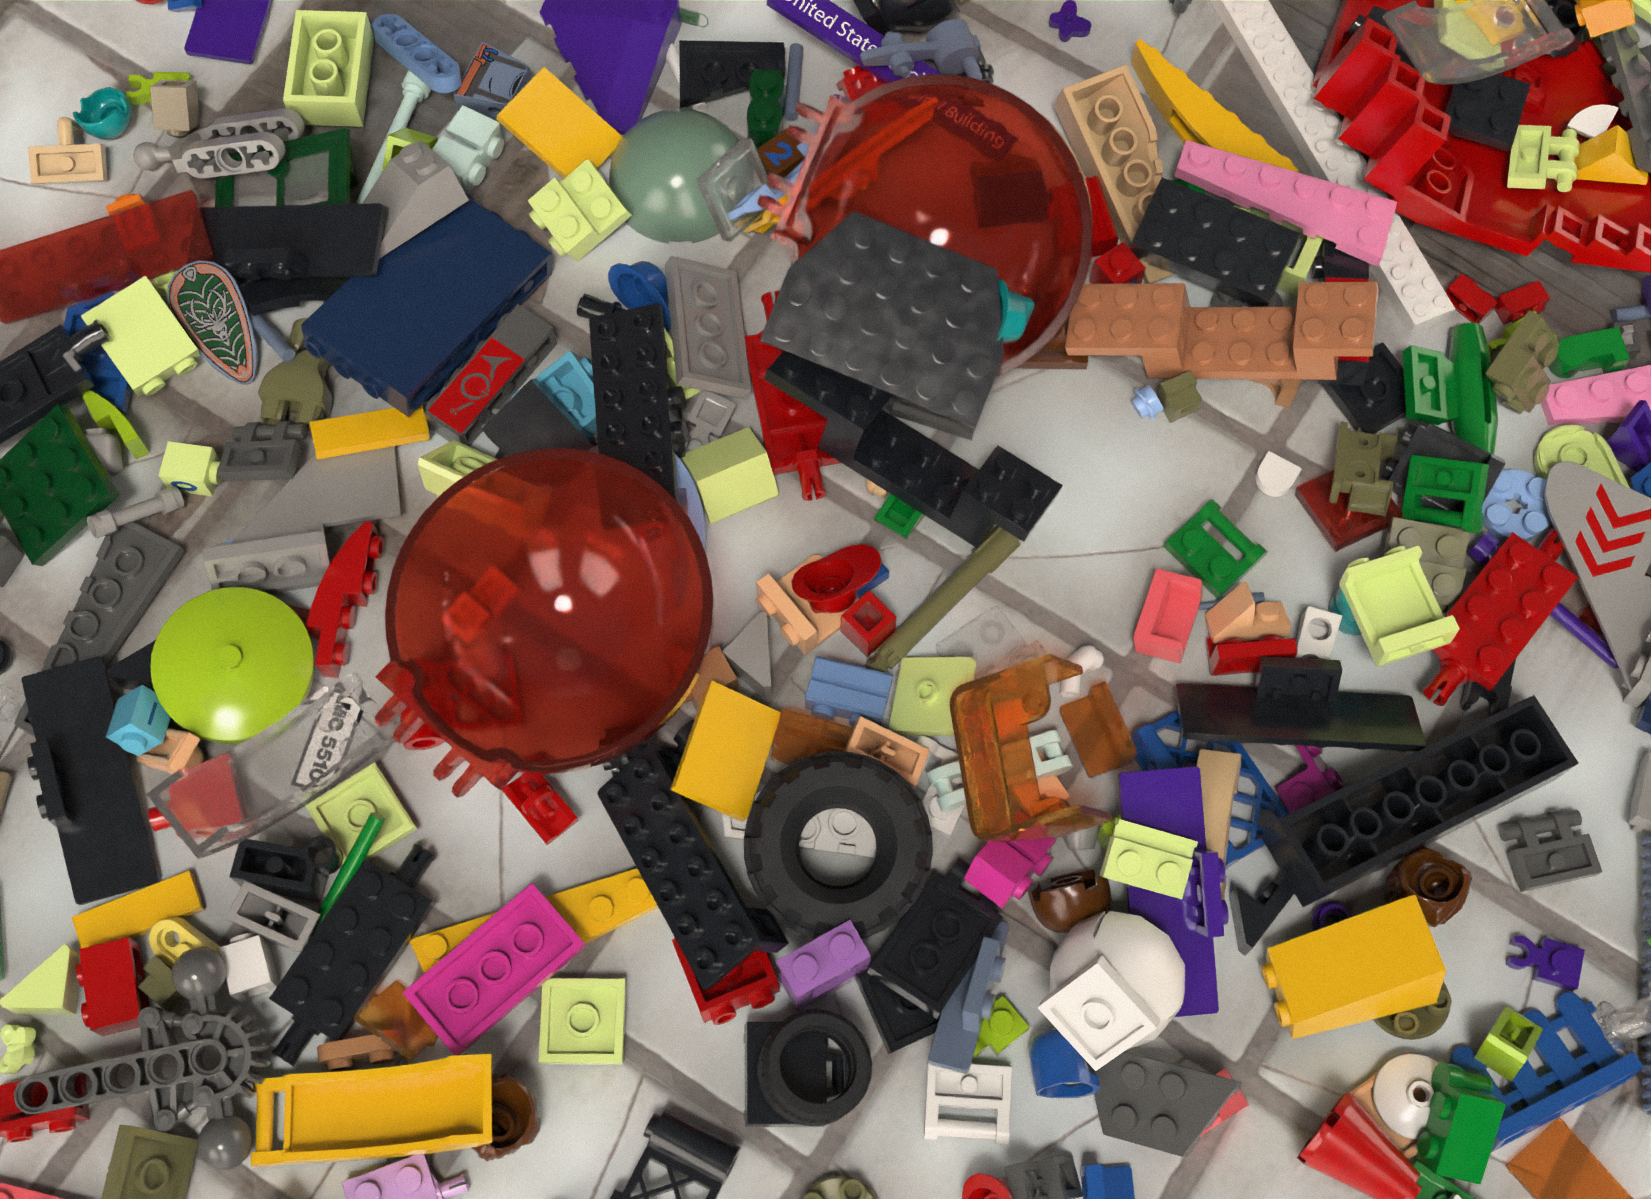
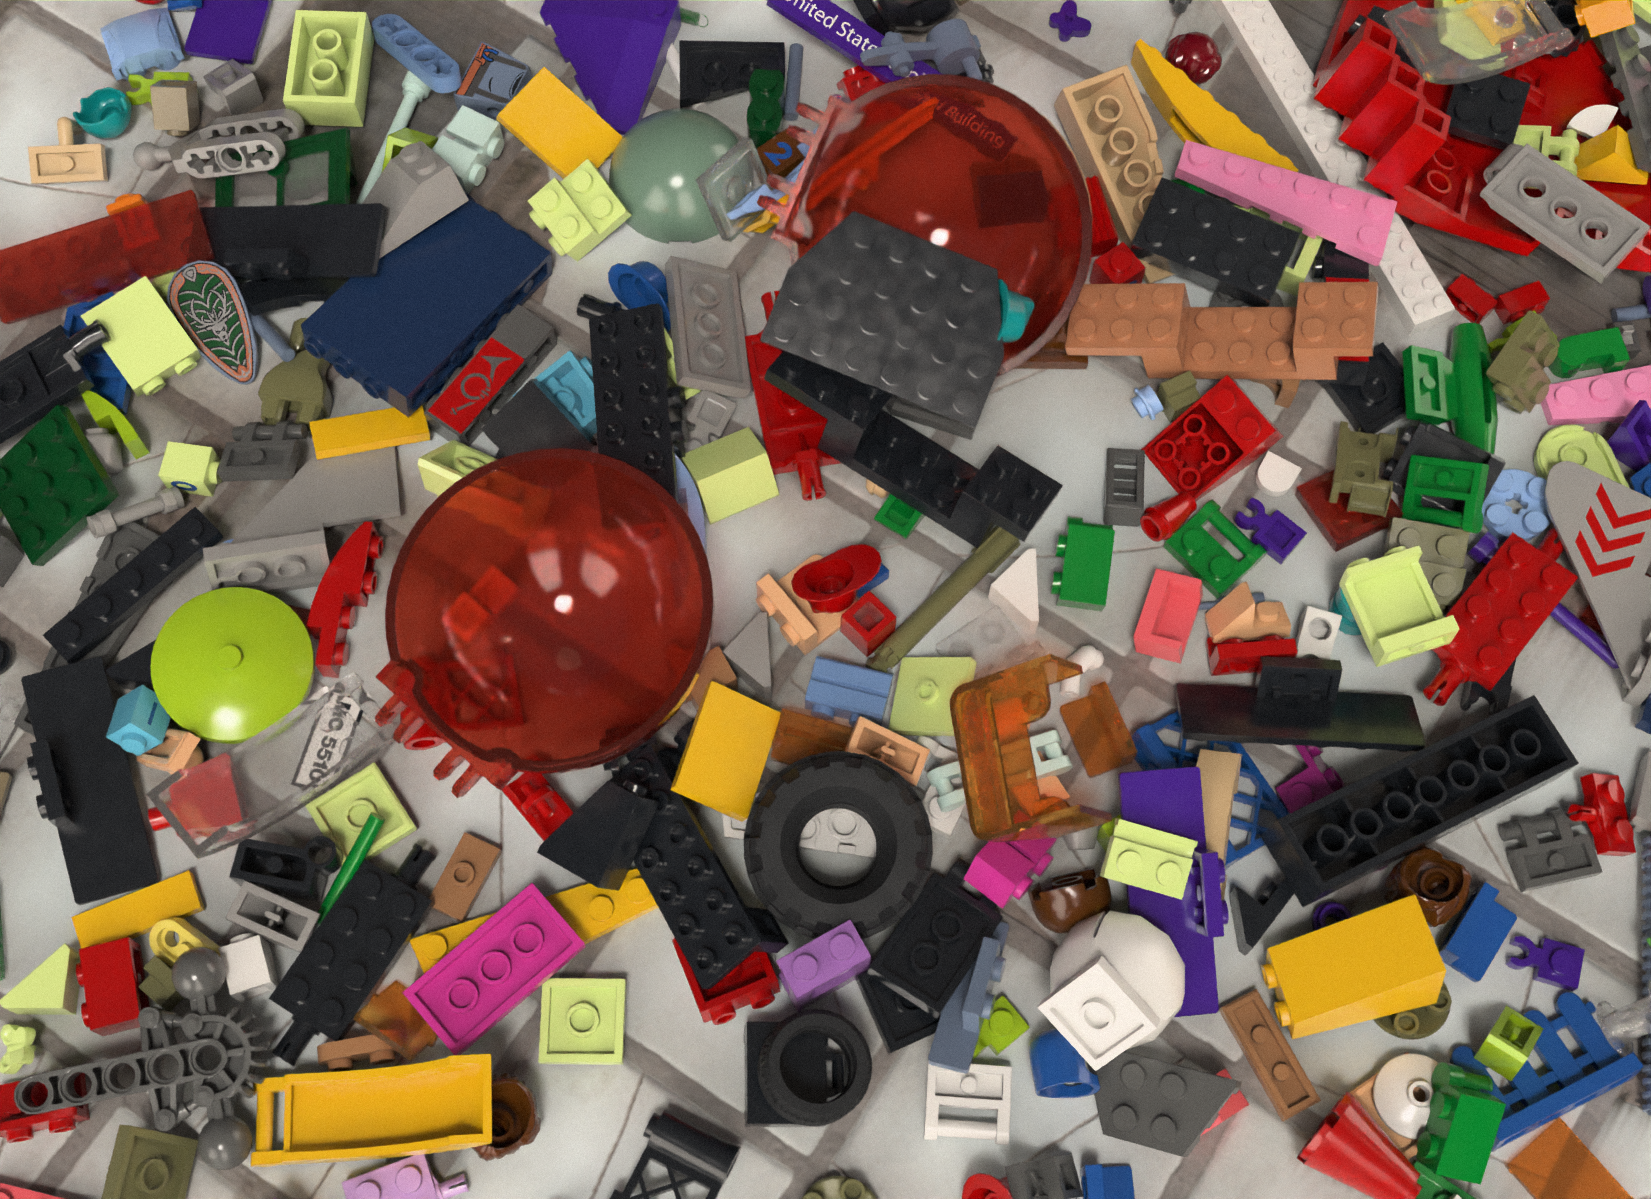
(132, 586): none -> black plate
(142, 43): none -> light blue slope
(235, 87): none -> light grey slope
(464, 877): none -> medium nougat plate
(603, 834): none -> black slope
(1018, 592): none -> white slope
(1084, 566): none -> green hinge
(1123, 509): none -> dark grey slope
(1167, 516): none -> red cone
(1195, 55): none -> dark red hair
(1212, 440): none -> red slope
(1269, 1055): none -> medium nougat tile
(1274, 533): none -> dark purple plate
(1477, 933): none -> blue panel
(1526, 167): none -> light grey hinge
(1605, 814): none -> red plate

